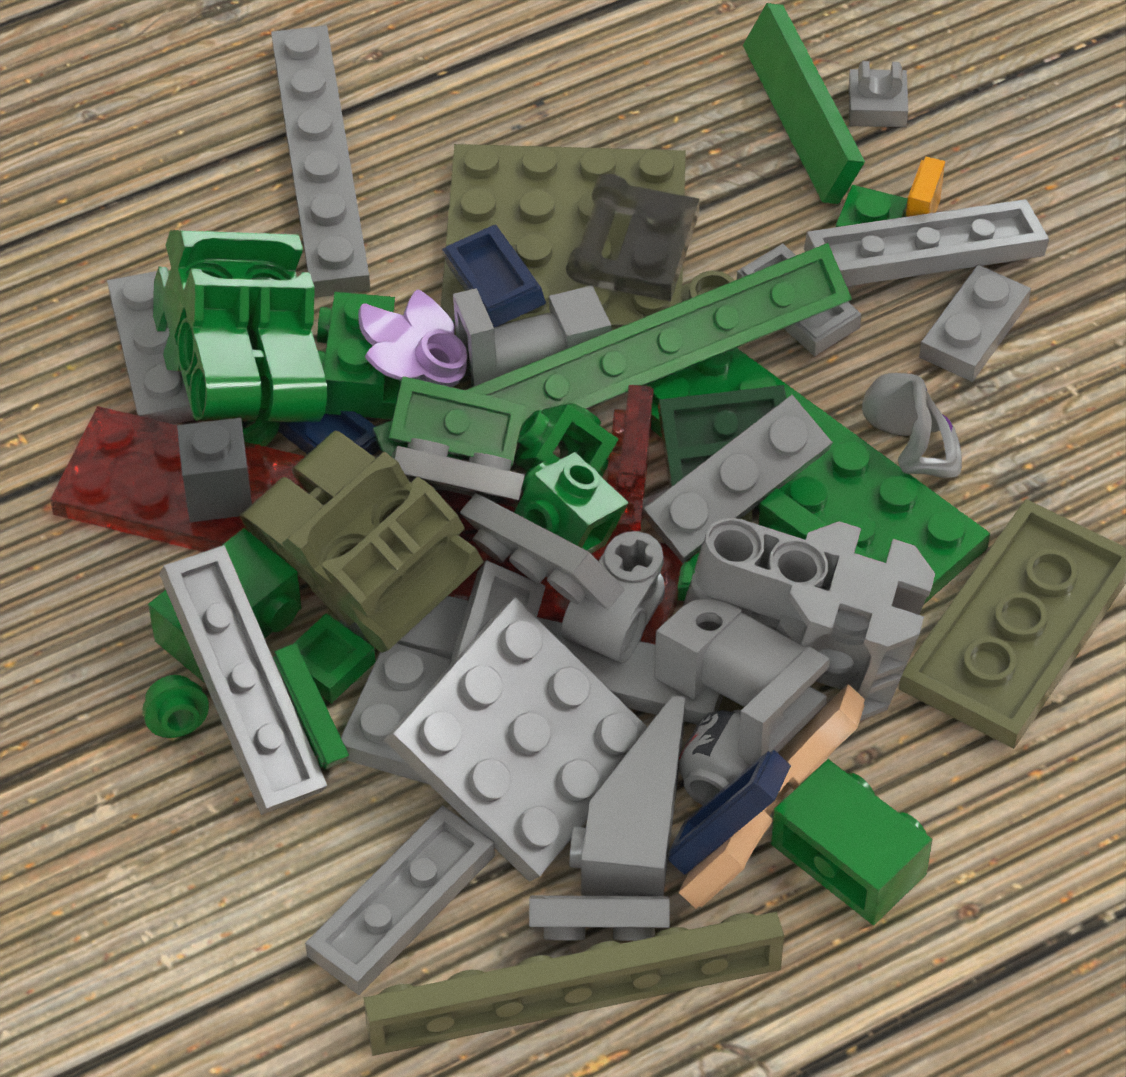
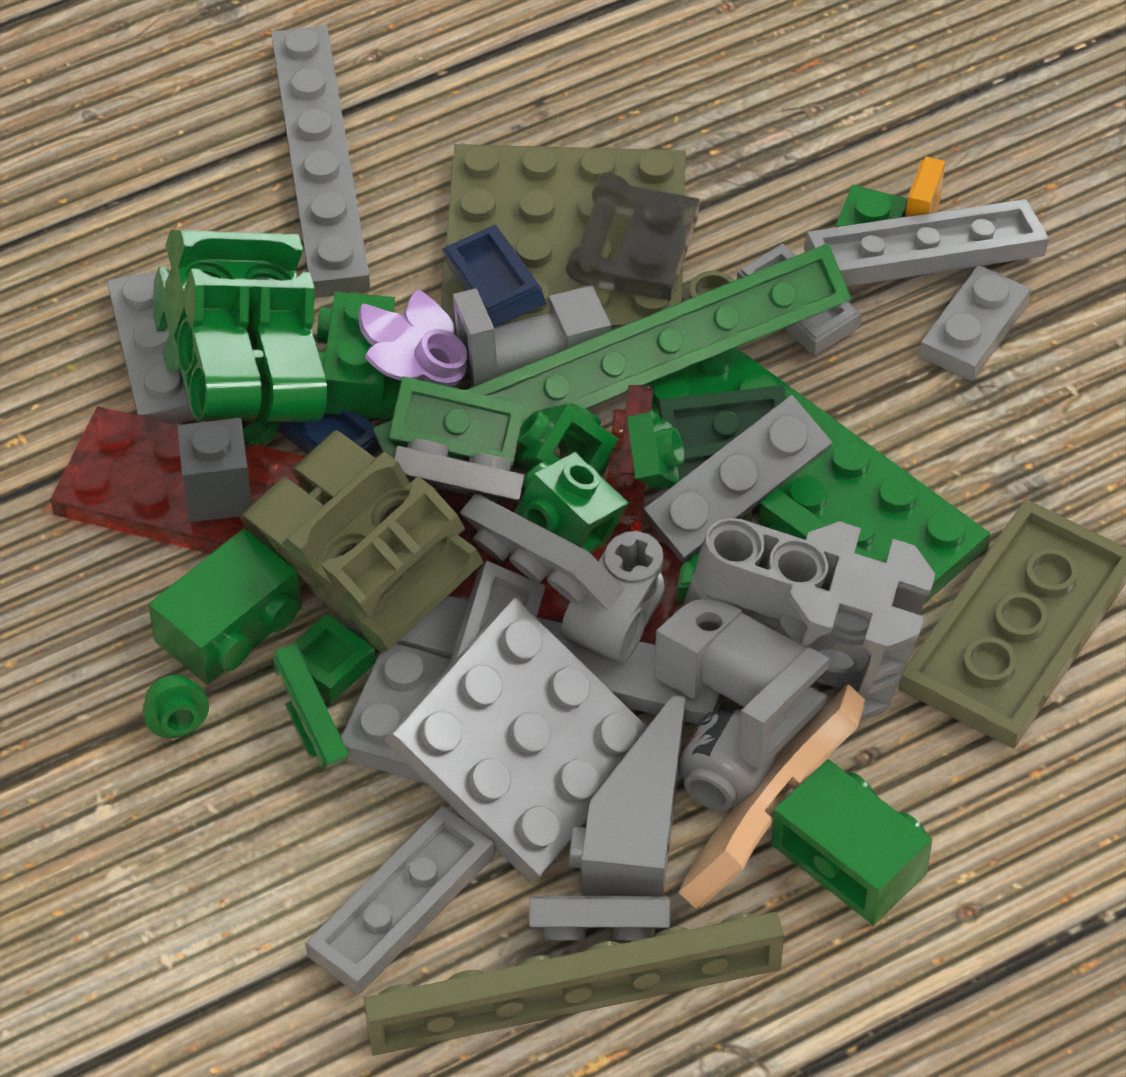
(242, 679): light grey plate -> none
(655, 450): none -> green plate
(728, 811): dark blue tile -> none
(803, 104): green tile -> none
(878, 96): light grey tile -> none
(904, 408): light grey piece -> none

